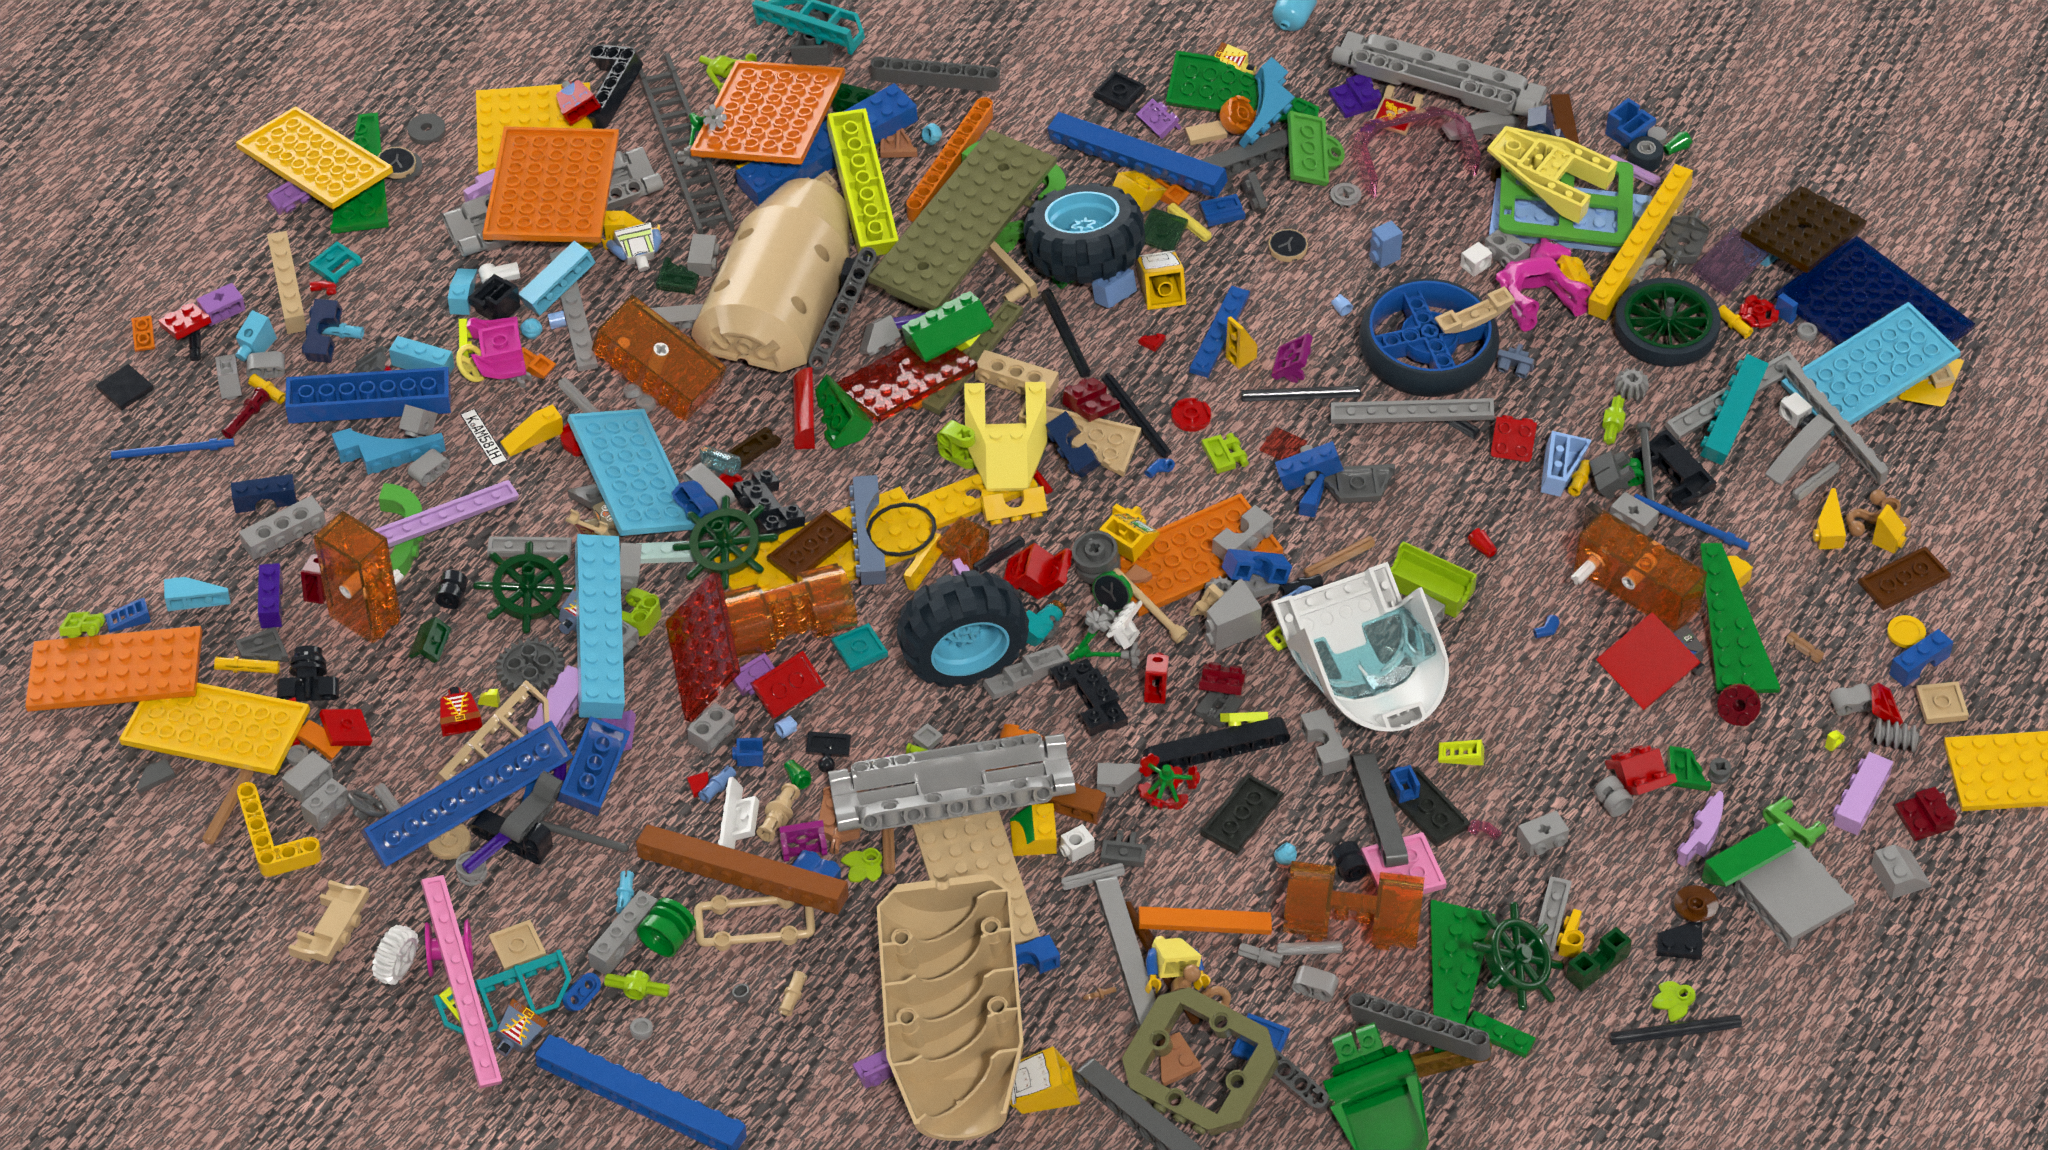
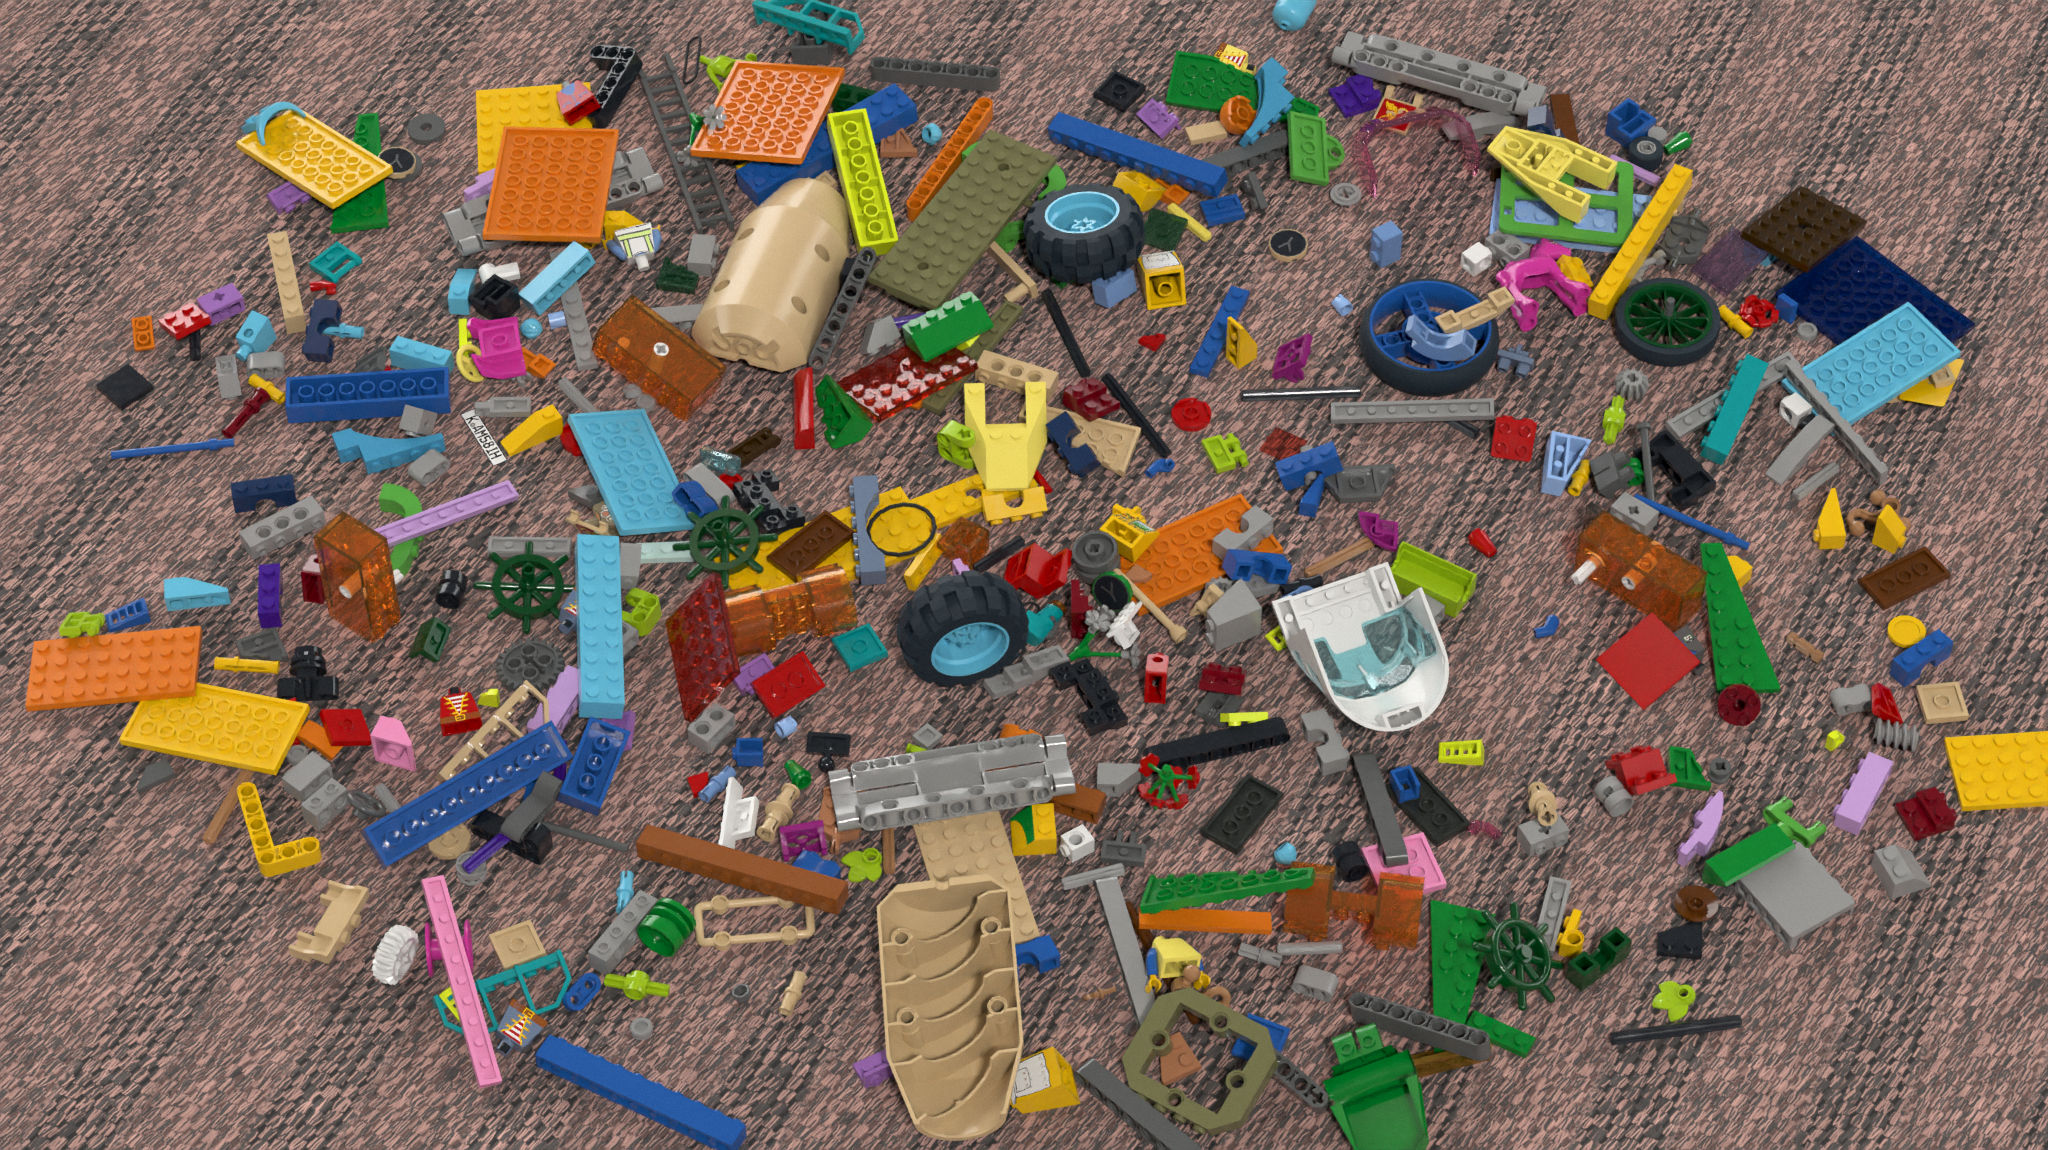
(259, 121): none -> medium azure piece
(392, 744): none -> bright pink slope
(504, 407): none -> light grey hinge
(686, 59): none -> black piece
(1079, 608): none -> dark red plate
(1217, 887): none -> green wing
(1381, 532): none -> magenta brick
(1437, 345): none -> medium blue arch
(1542, 803): none -> tan piece

